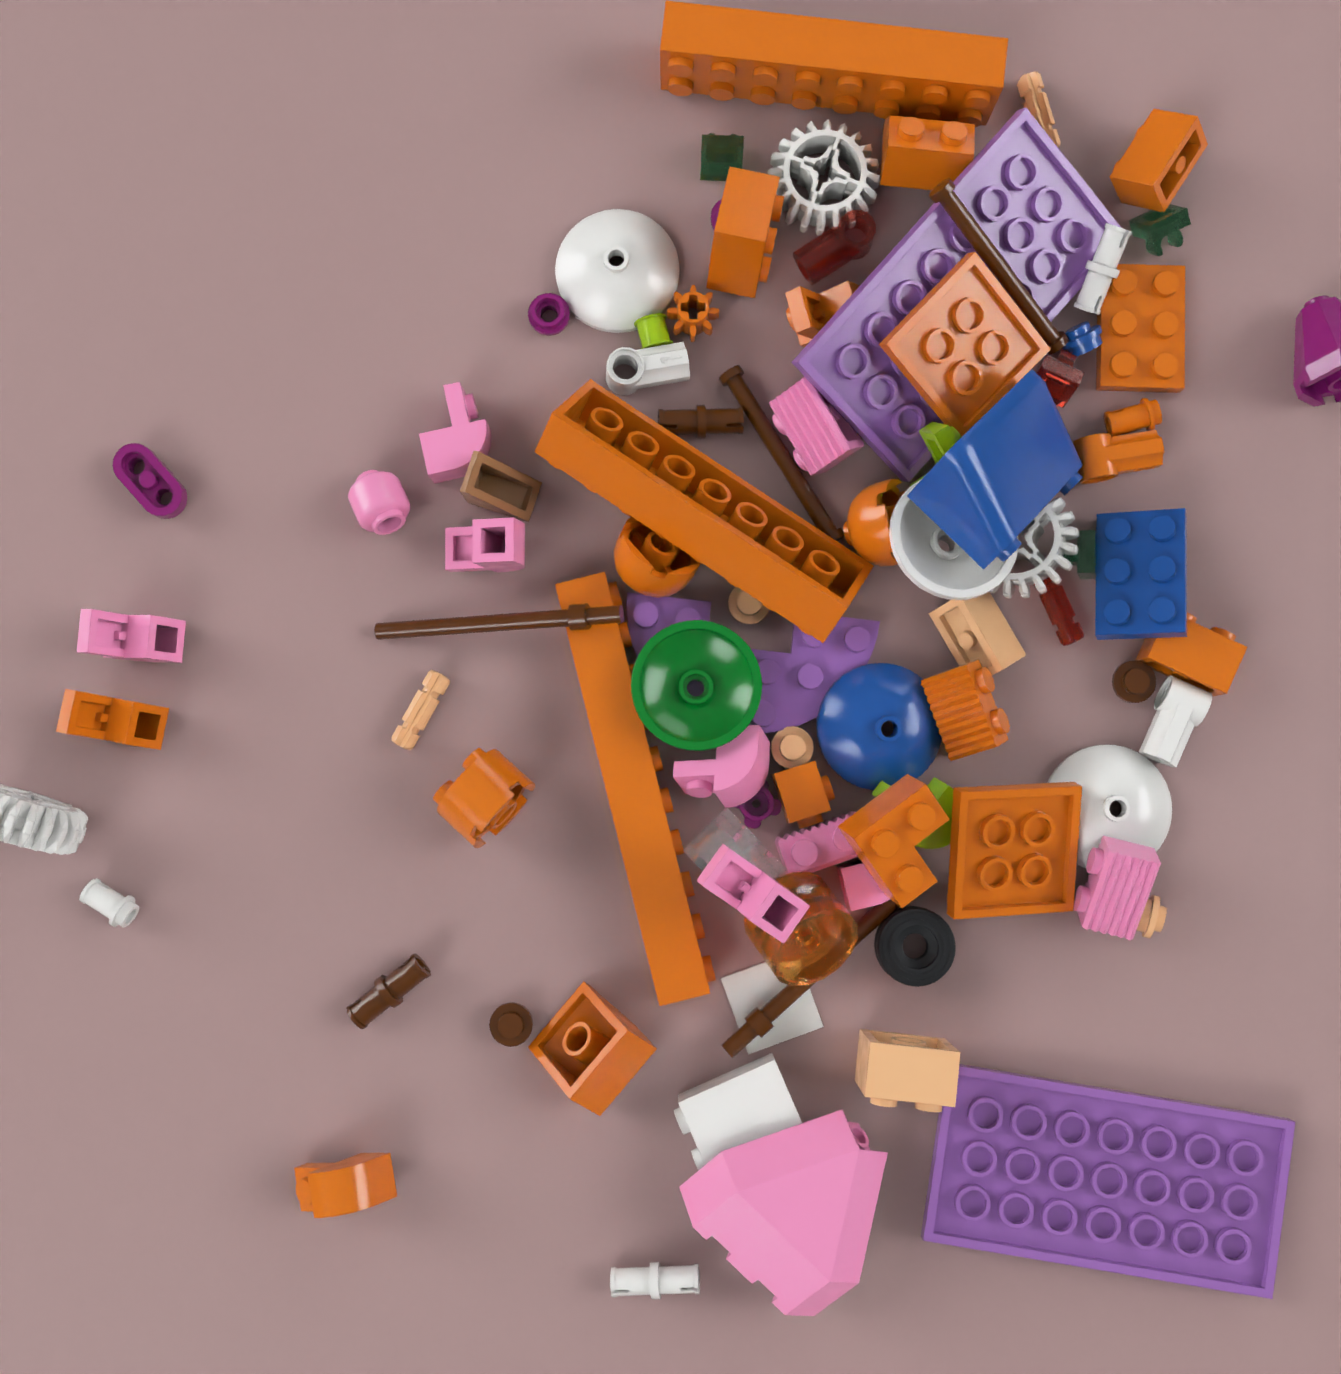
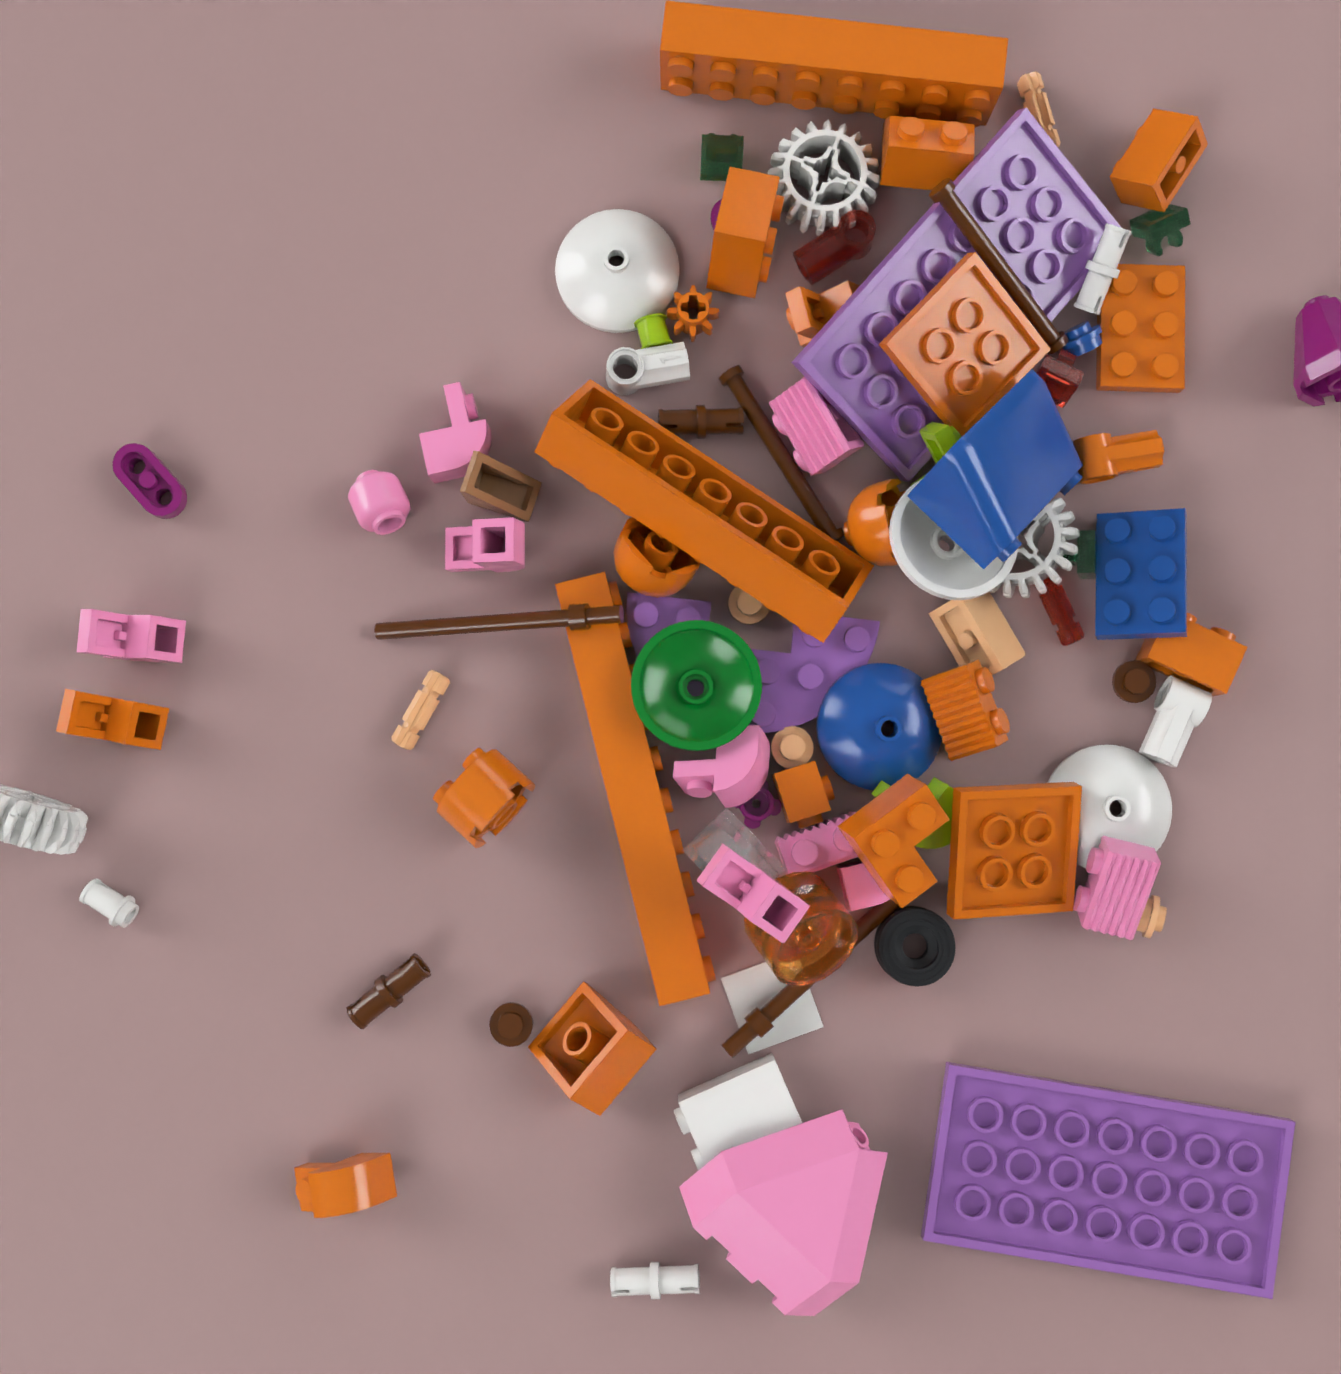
(548, 302): magenta plate -> none
(907, 1069): light nougat brick -> none
(1133, 418): orange pin -> none

